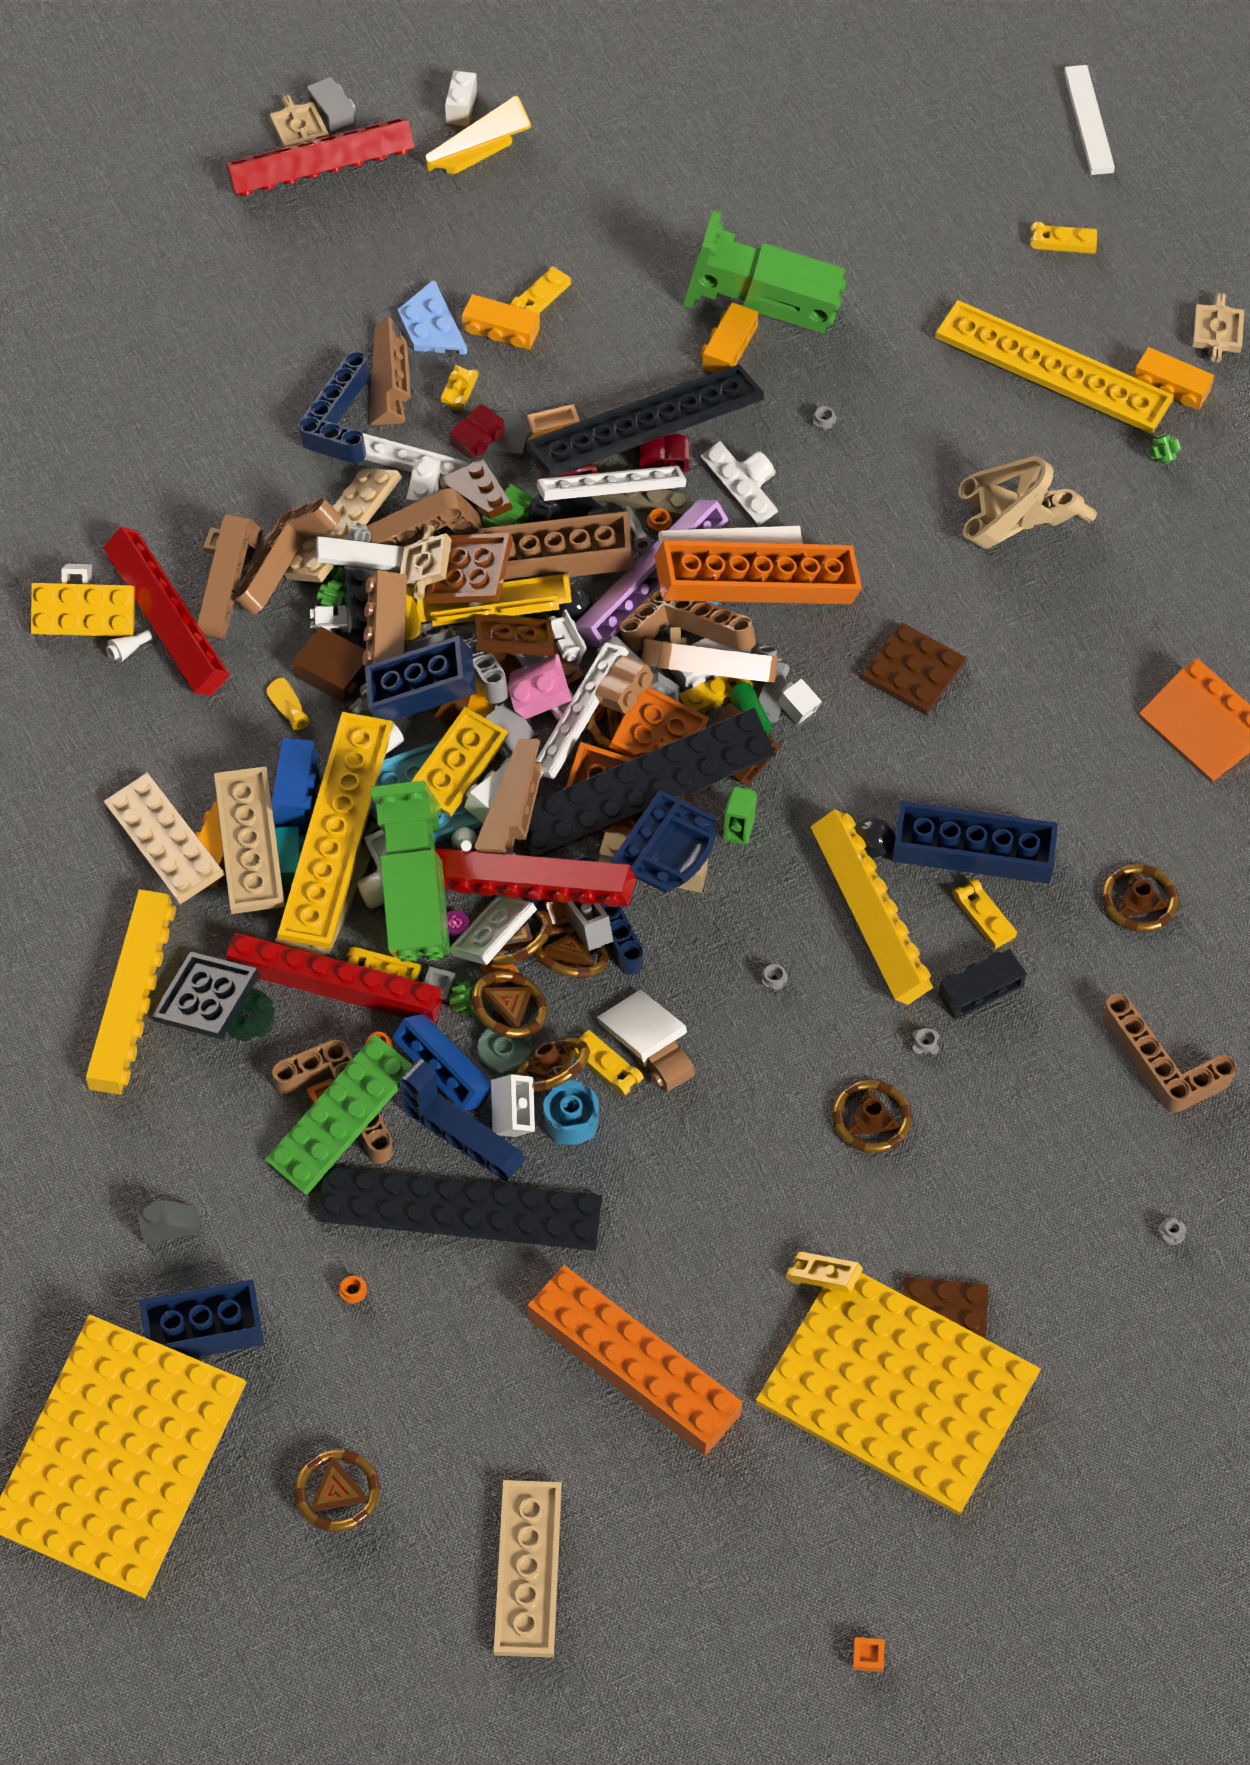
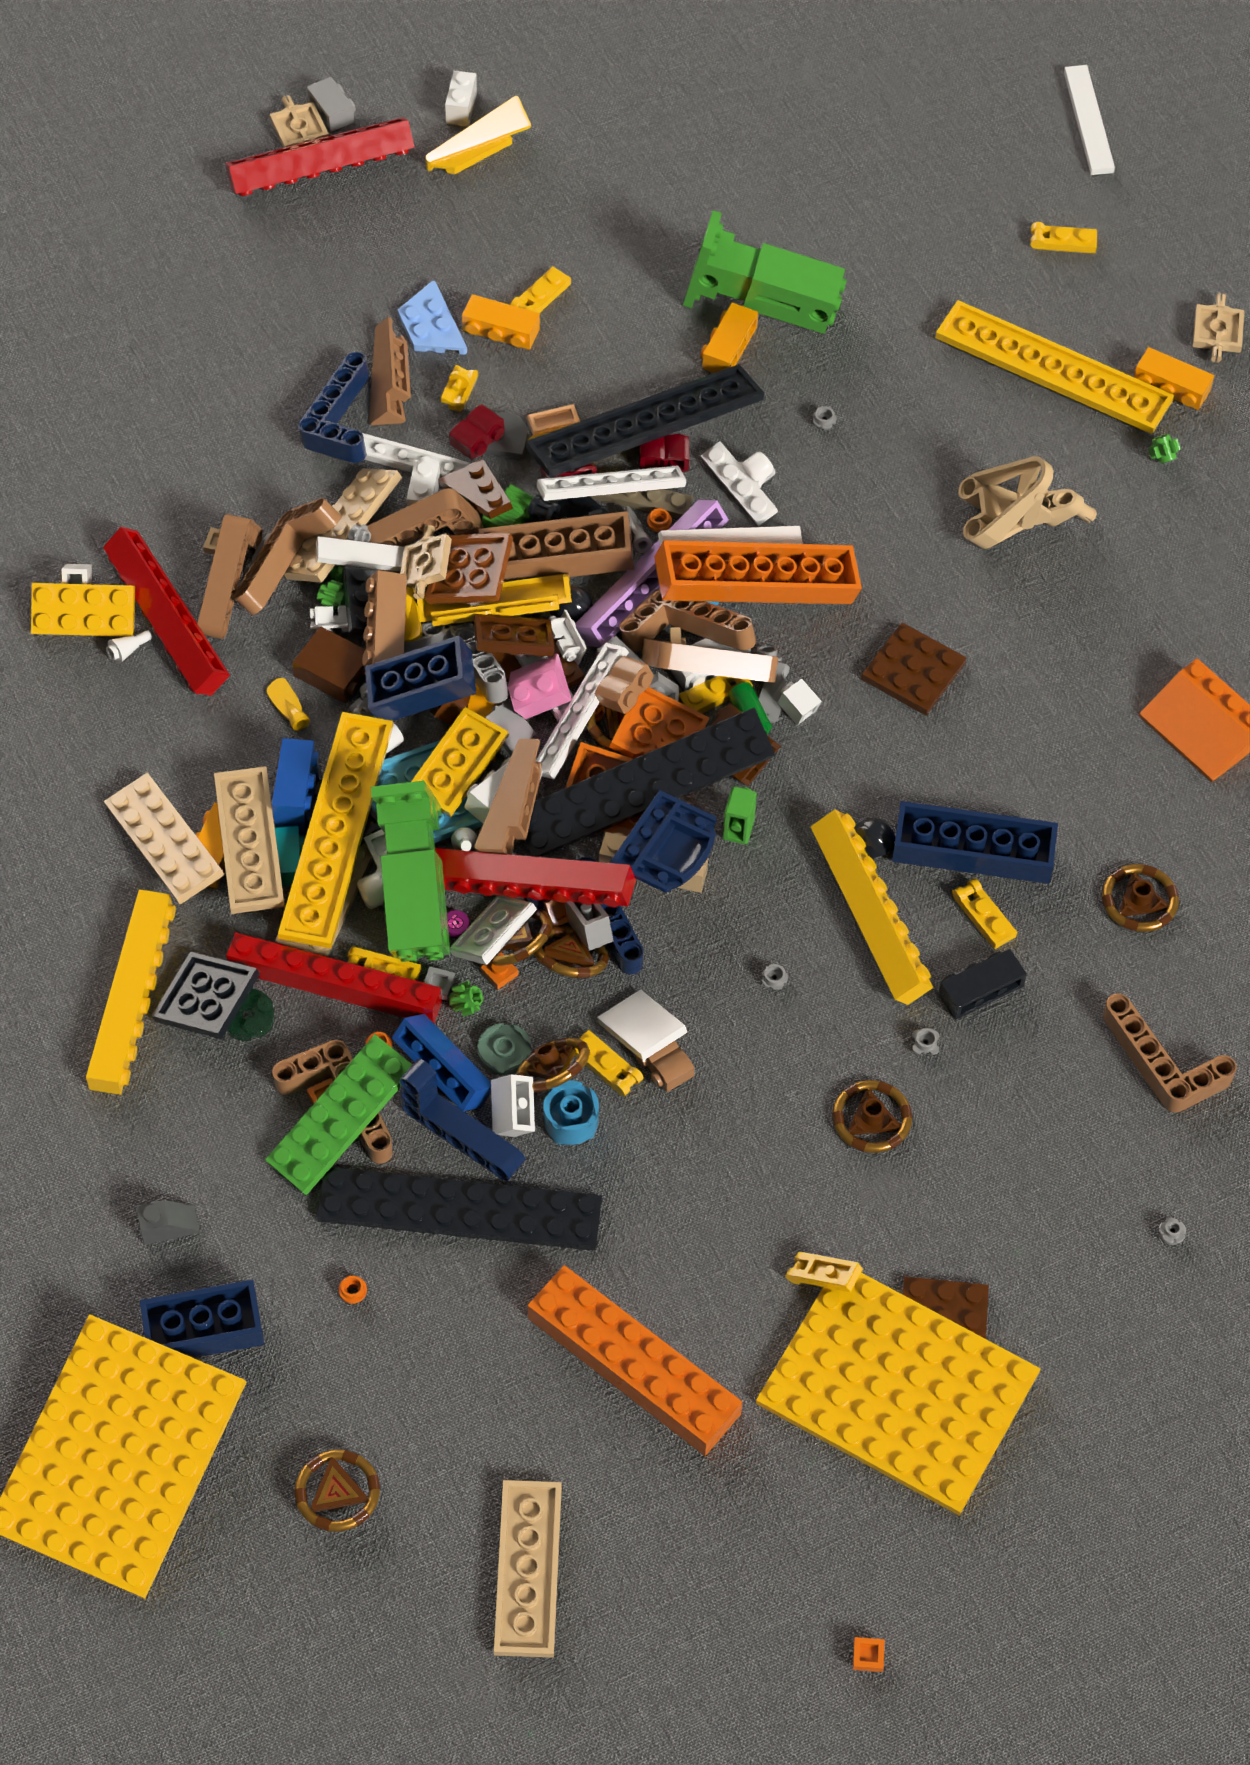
(509, 1004): piece -> none

